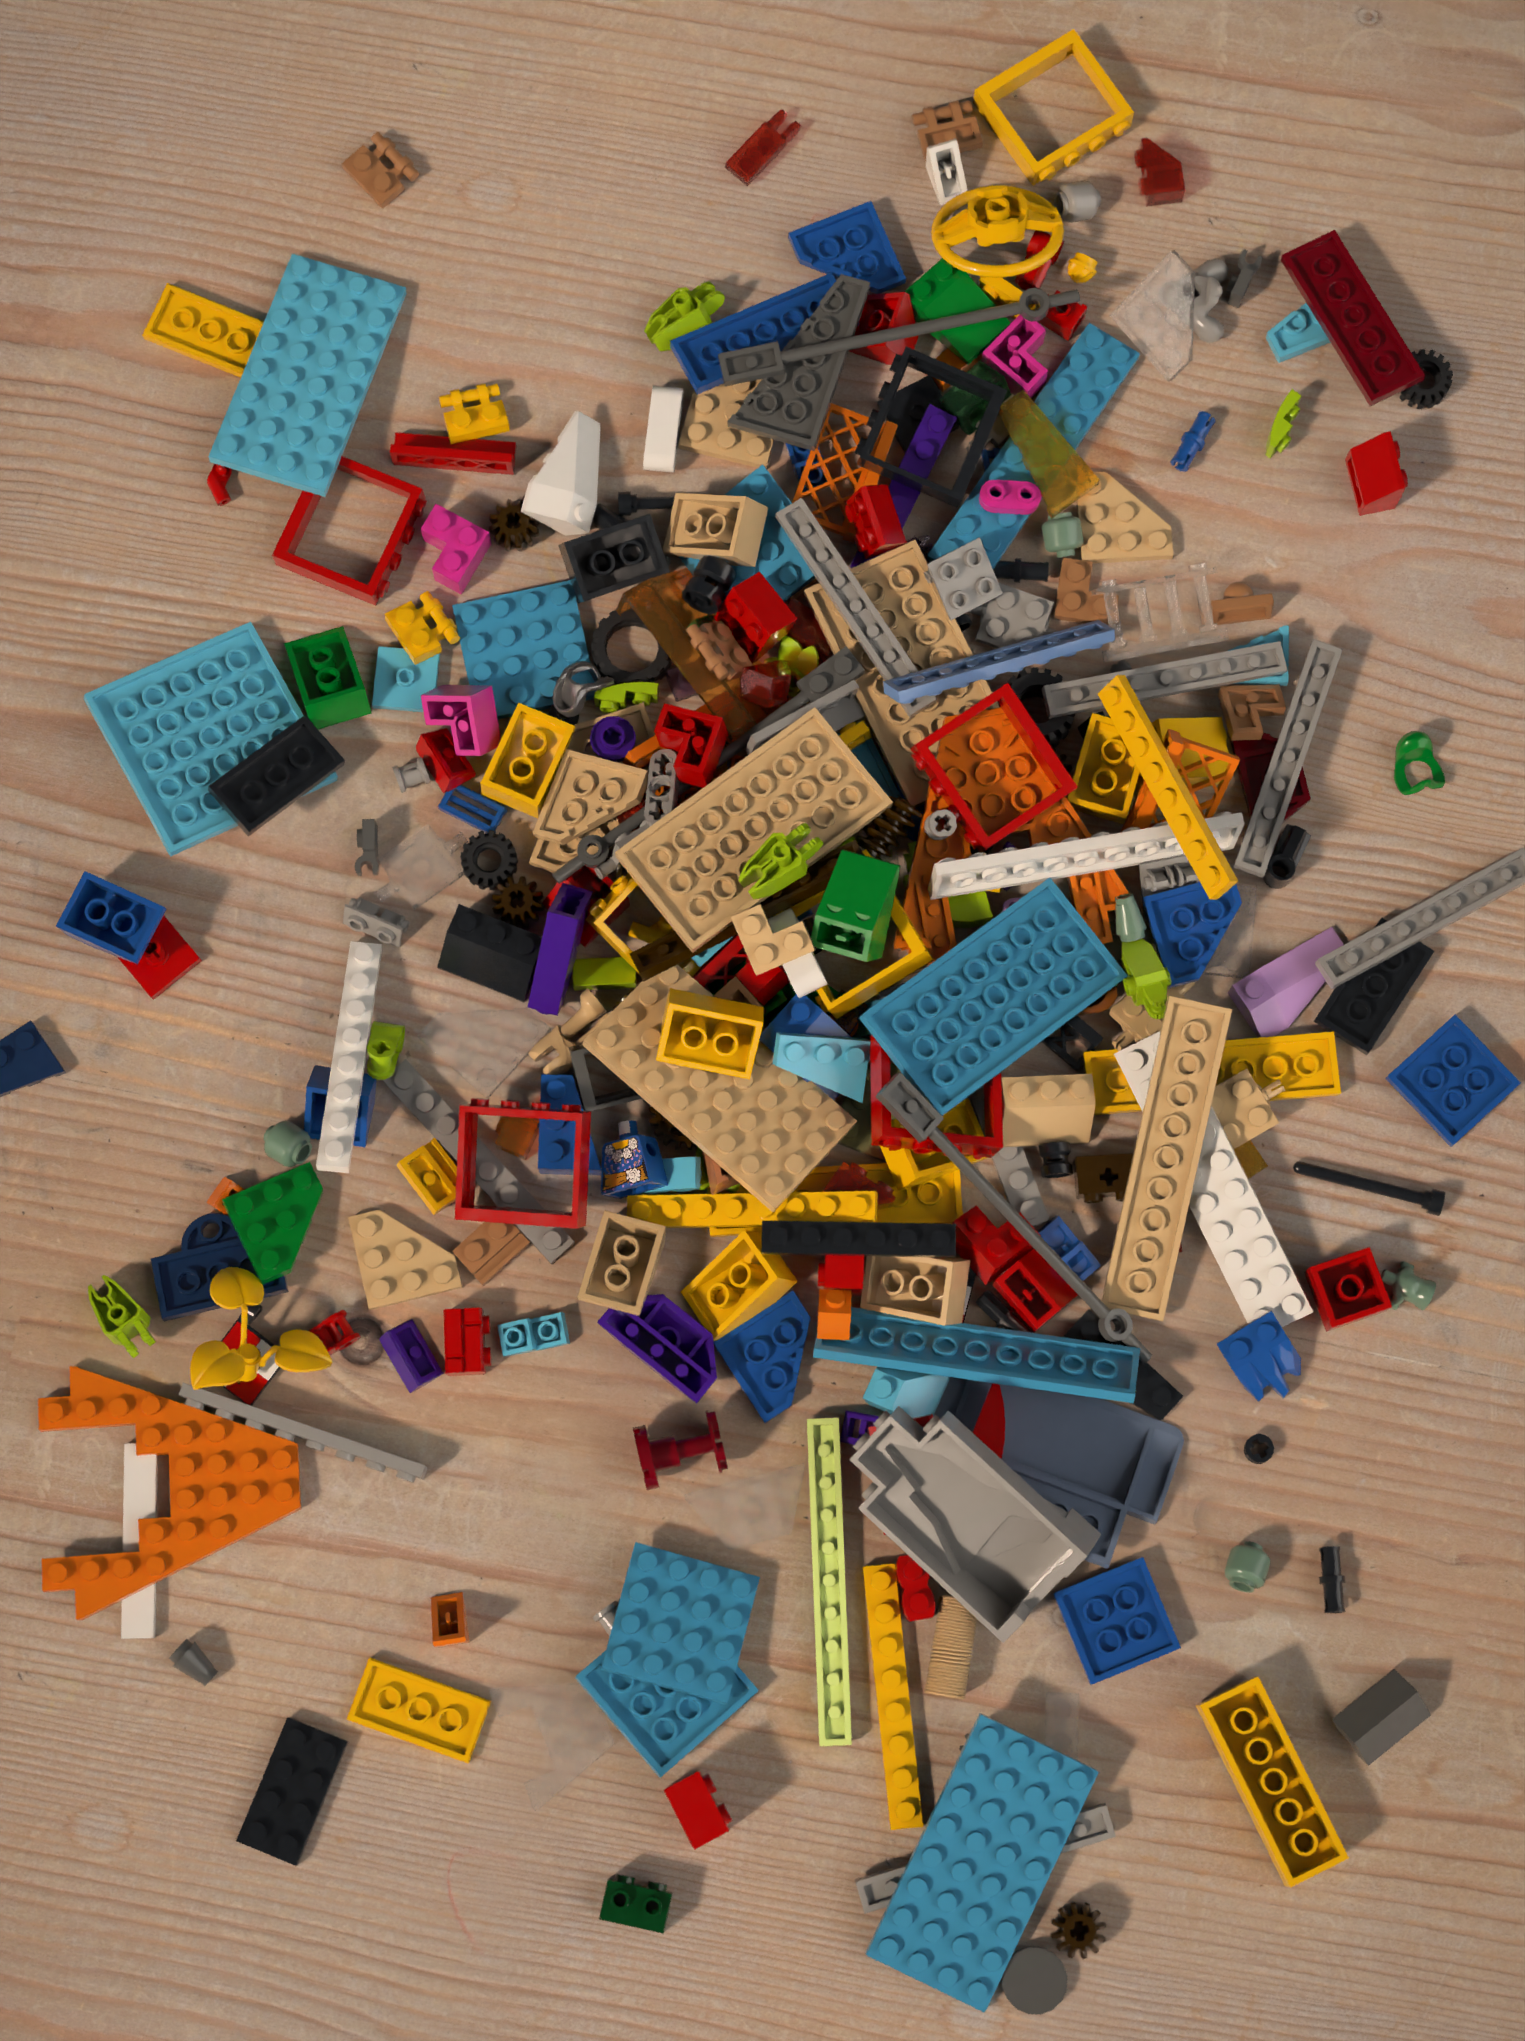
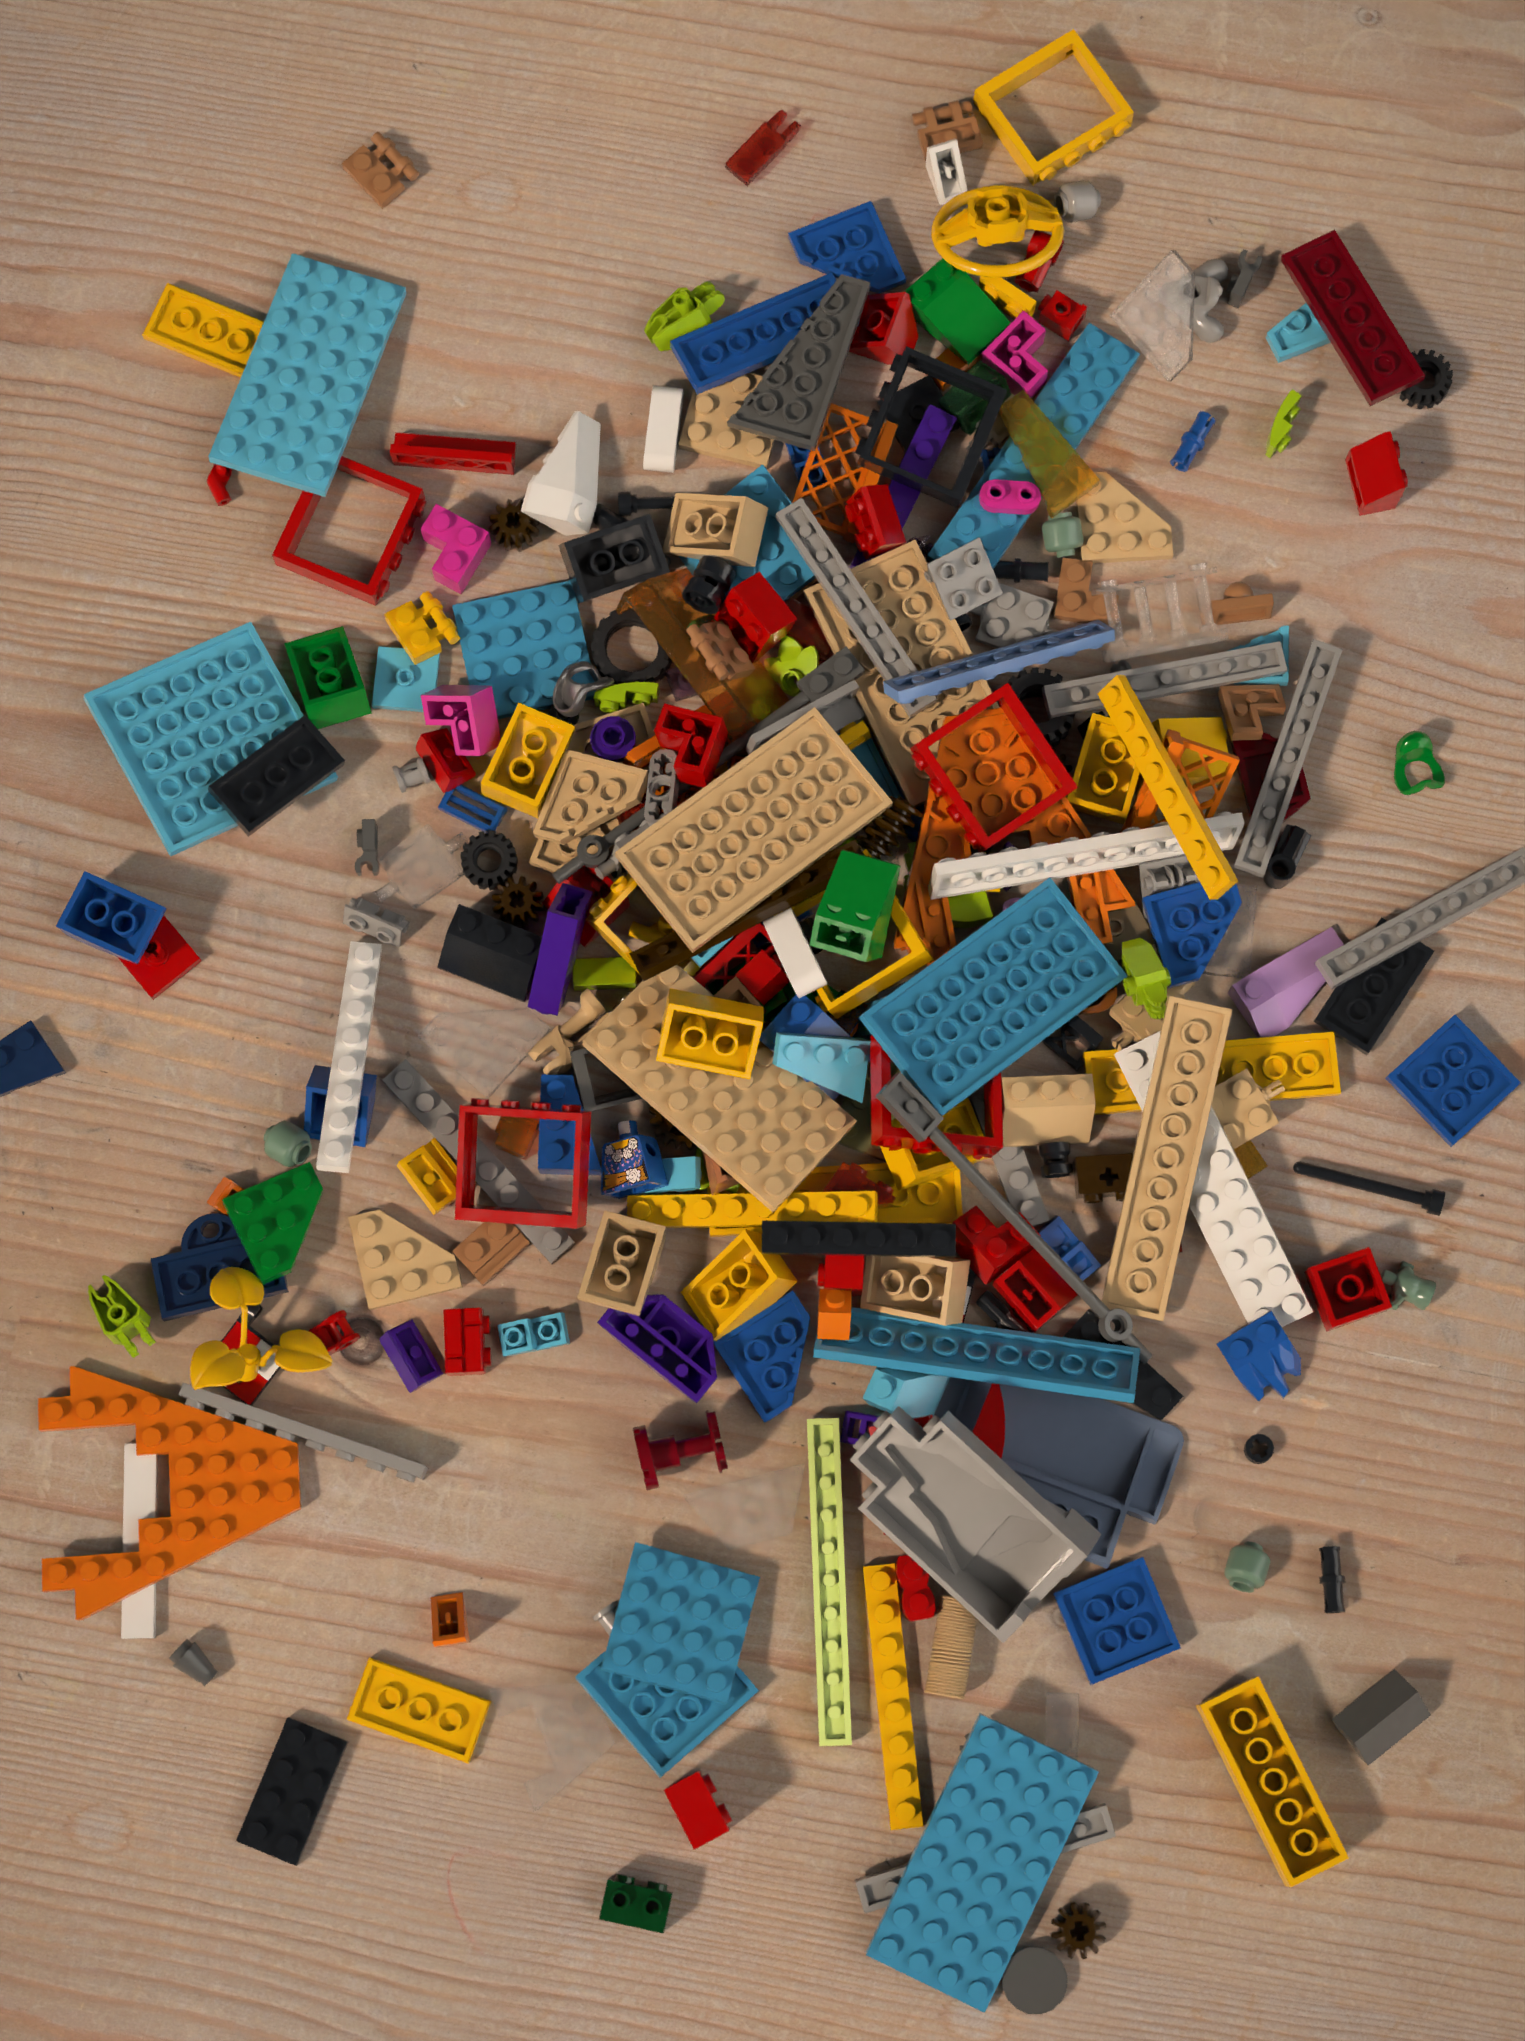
(384, 1048): lime piece -> none
(474, 421): yellow plate -> none
(766, 683): clear red slope -> none
(768, 360): dark grey bar -> none
(770, 949): tan plate -> none
(779, 862): lime hinge -> none
(930, 824): light grey bush -> none
(1081, 268): yellow plate -> none
(1128, 919): sand green cone -> none
(1161, 174): clear red slope -> none

